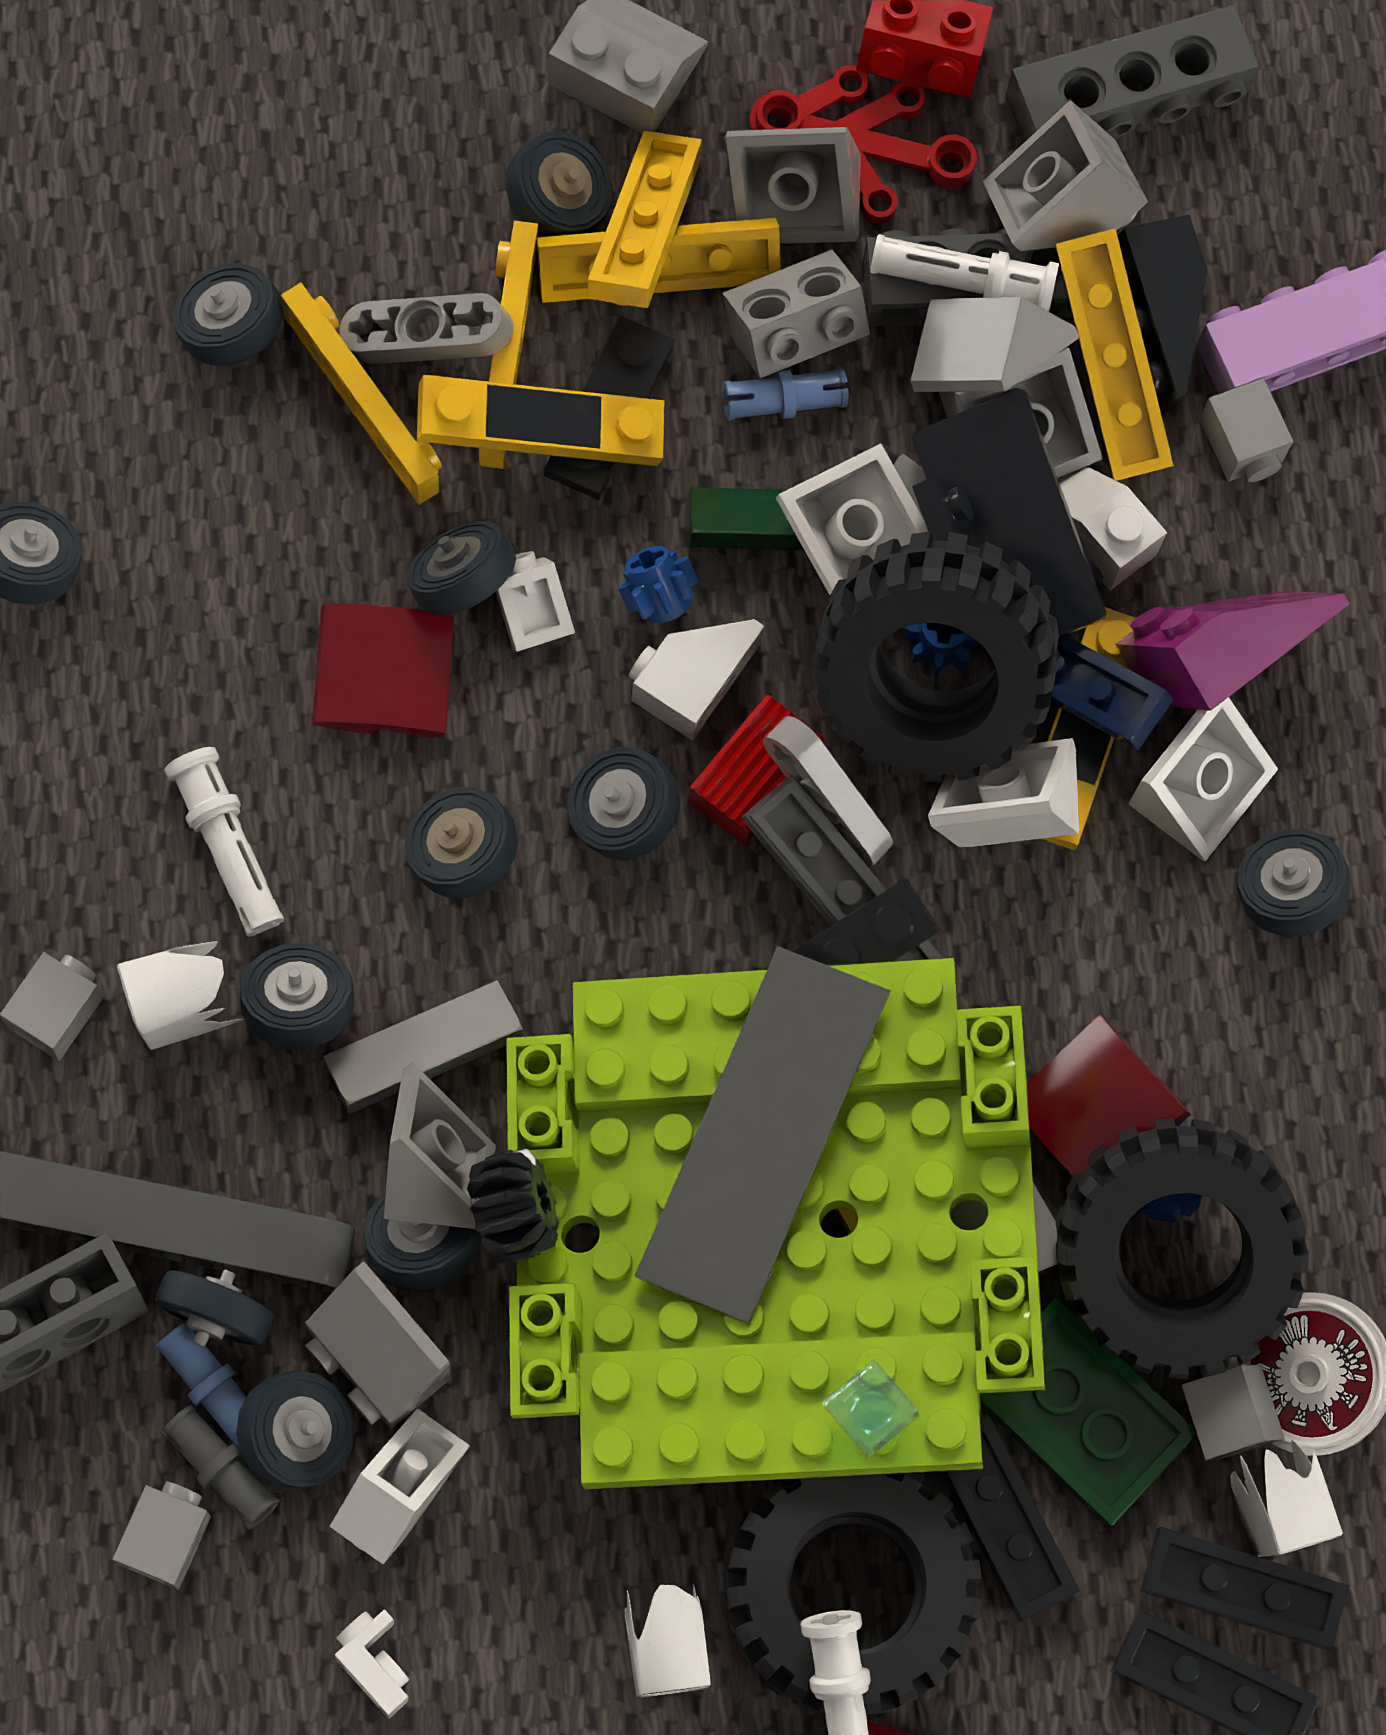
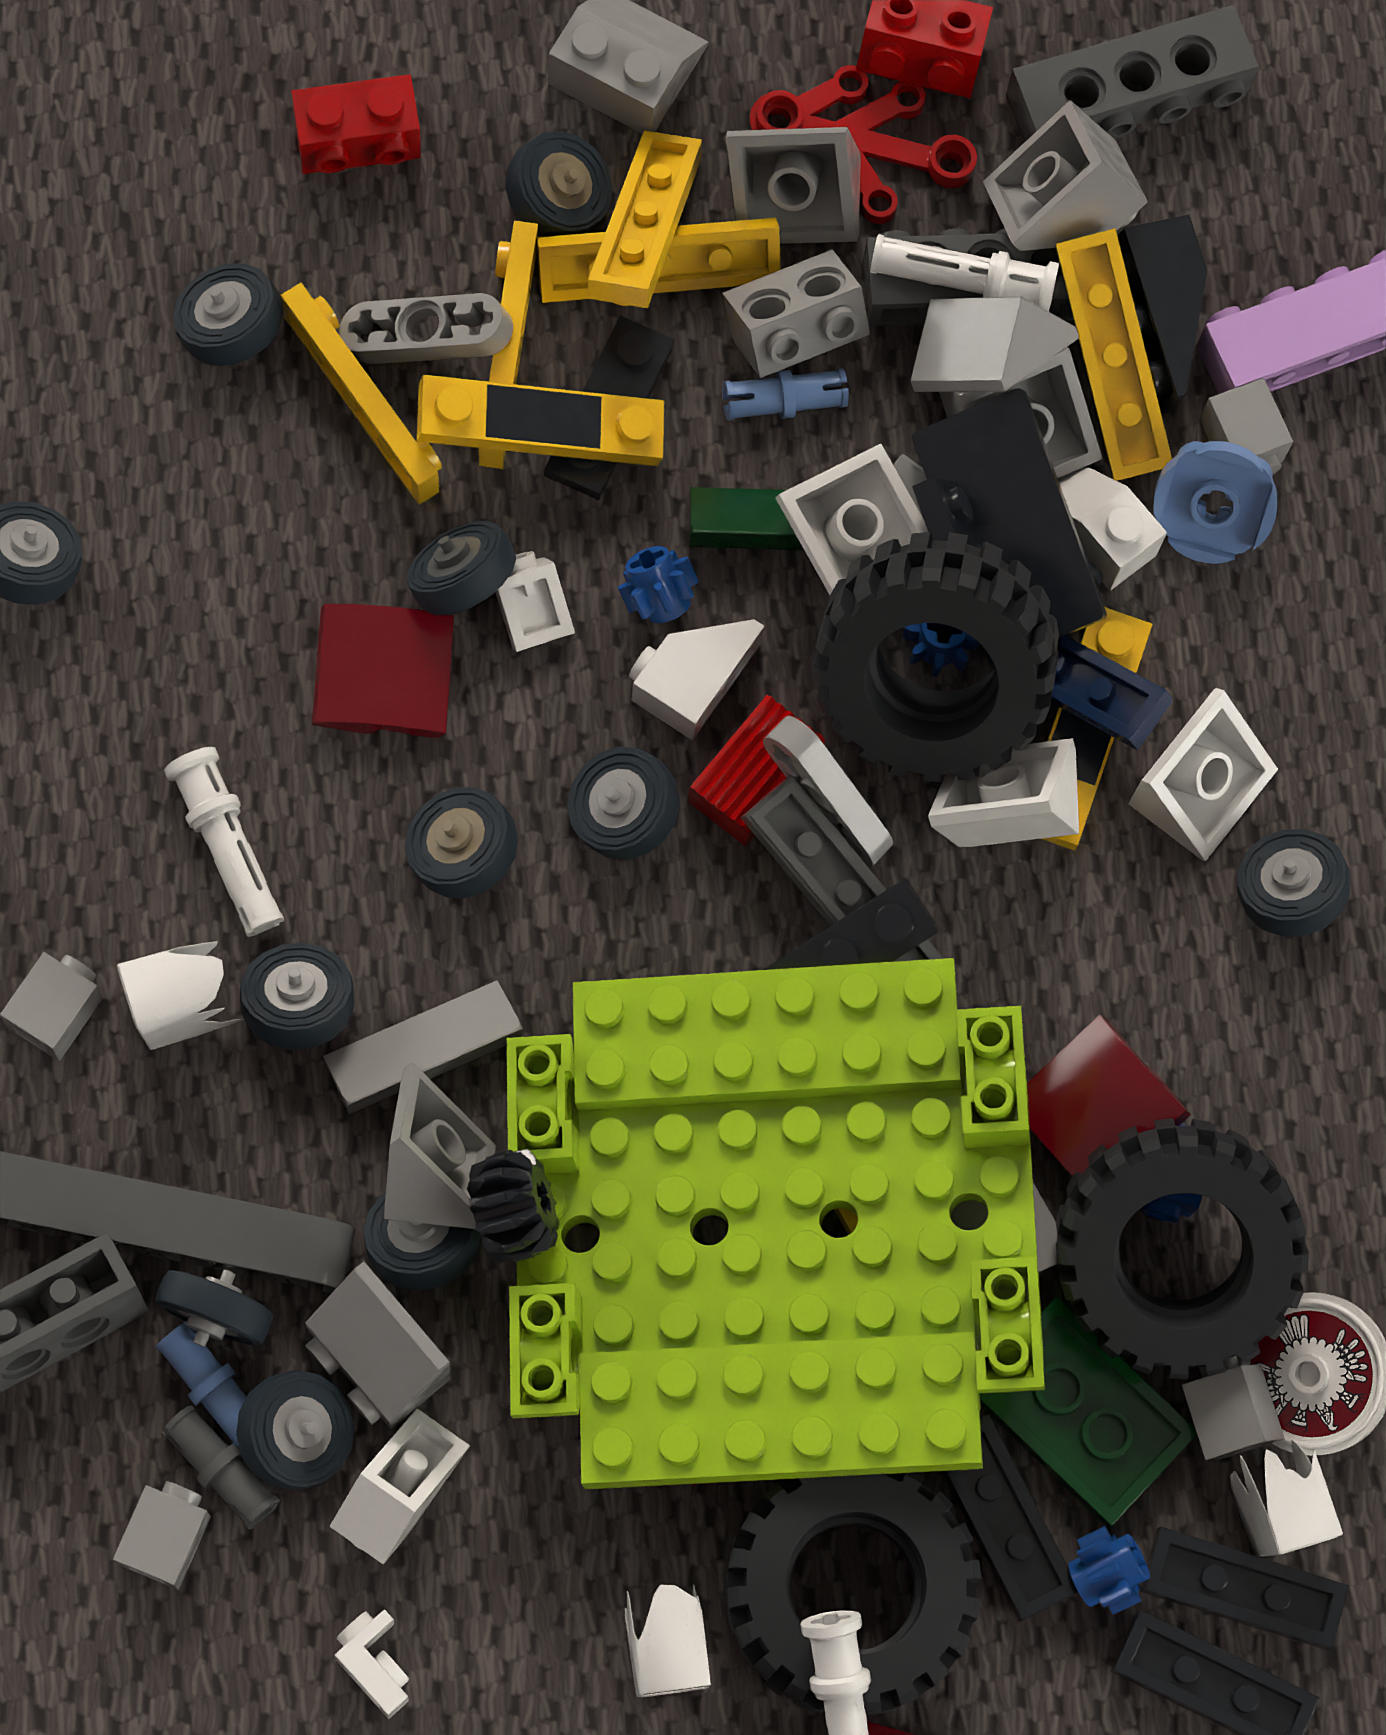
(356, 124): none -> red brick
(762, 1134): dark grey window -> none
(871, 1408): clear light blue plate -> none
(1109, 1570): none -> blue gear
(1220, 645): magenta slope -> none
(1223, 468): none -> medium blue plate

